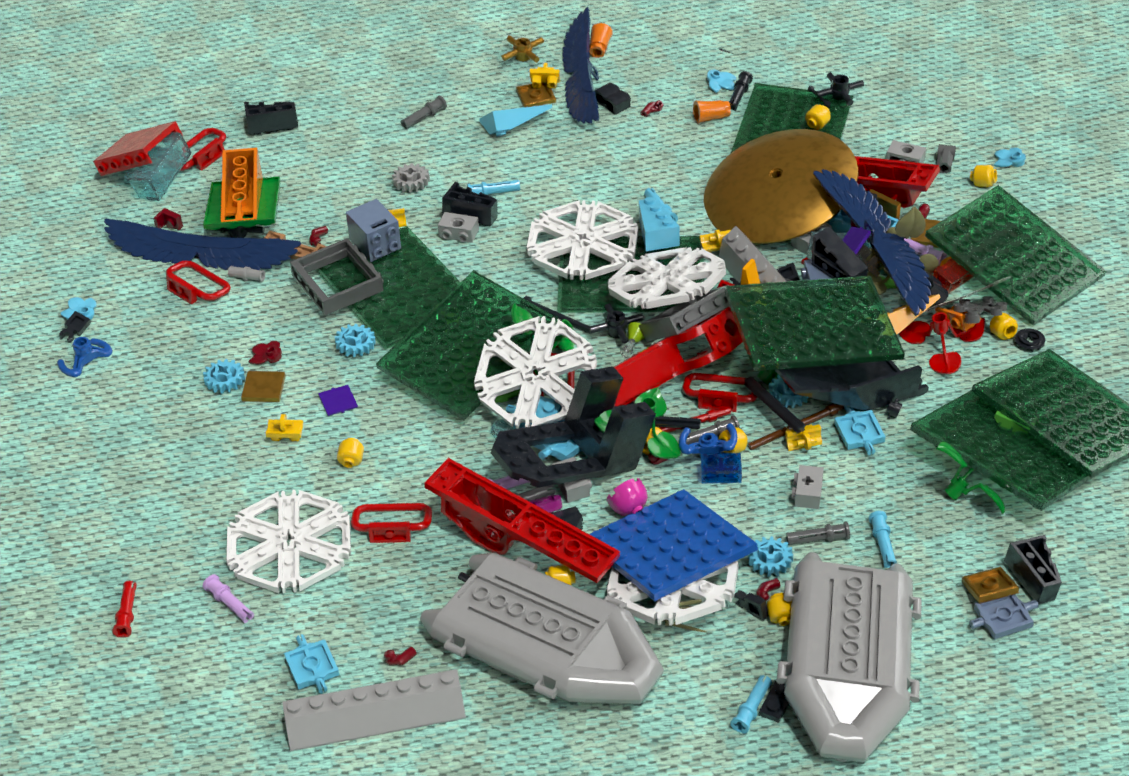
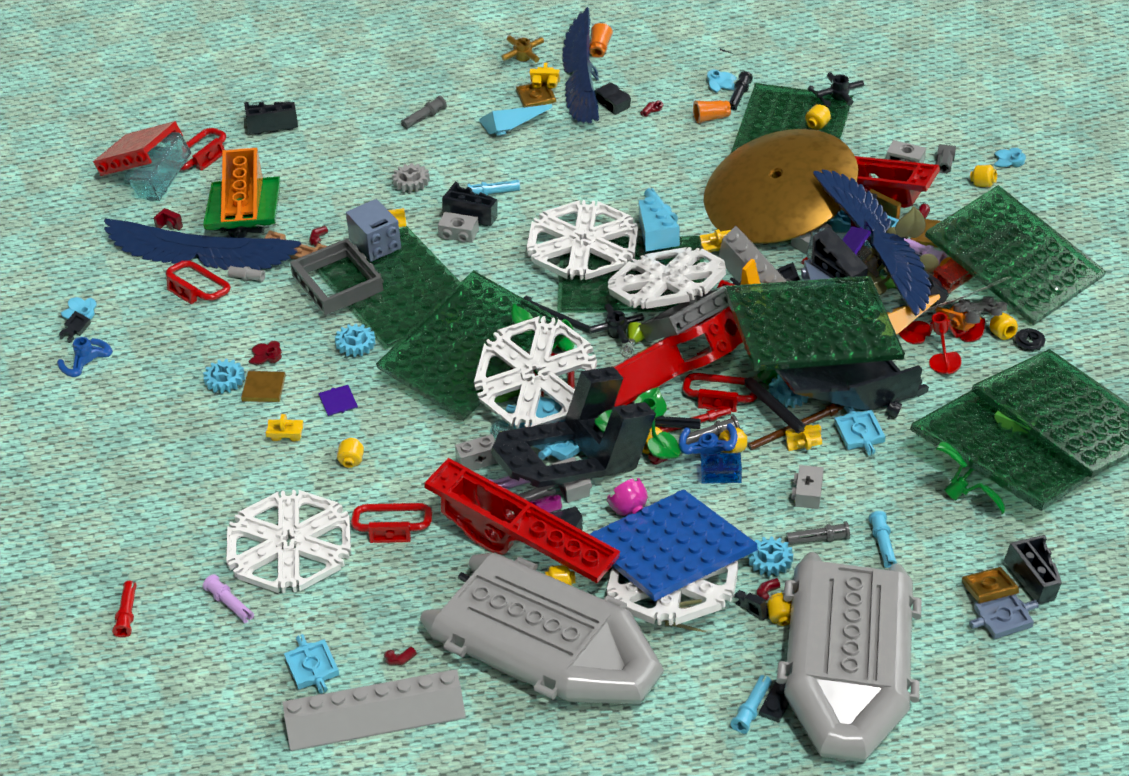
(476, 452): none -> light grey brick

